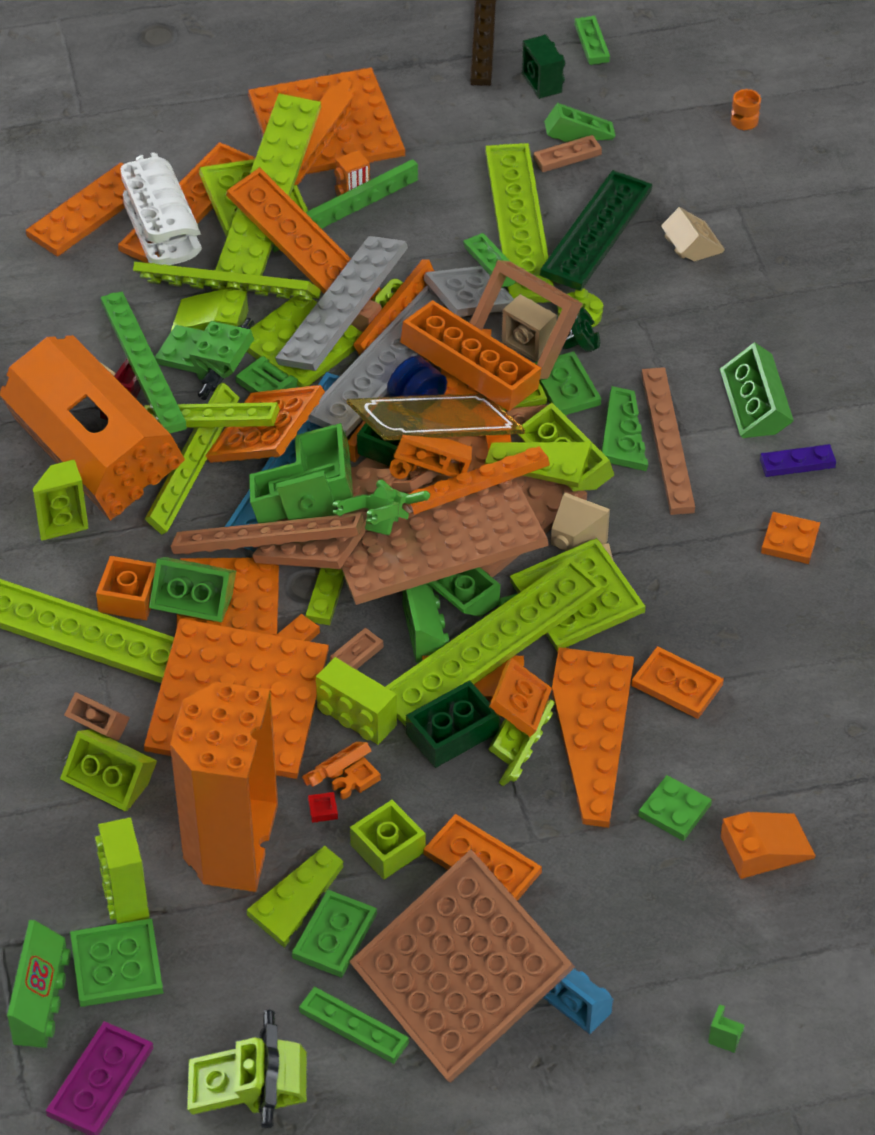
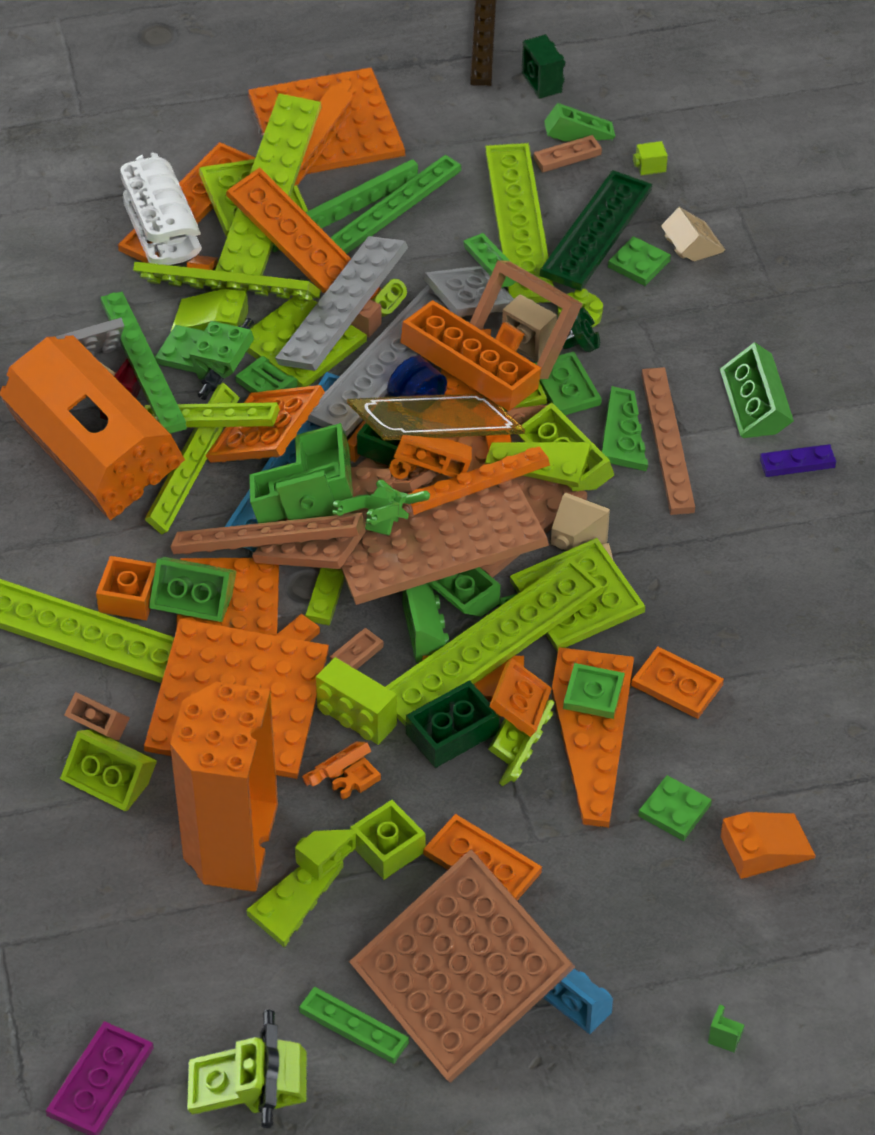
(38, 986): bright green slope -> none
(60, 501): lime slope -> none
(80, 213): orange plate -> none
(99, 337): none -> light grey plate
(116, 962): bright green plate -> none
(122, 871): lime brick -> none
(203, 262): none -> orange tile
(322, 807): red plate -> none
(324, 850): none -> lime slope
(334, 933): bright green plate -> none
(351, 172): orange brick -> none
(396, 203): none -> bright green plate
(398, 302): orange plate -> none
(509, 336): none -> orange tile
(592, 40): bright green plate -> none
(593, 690): none -> bright green plate
(639, 261): none -> bright green plate
(650, 158): none -> lime brick
(745, 109): orange wheel -> none
(790, 537): orange plate -> none

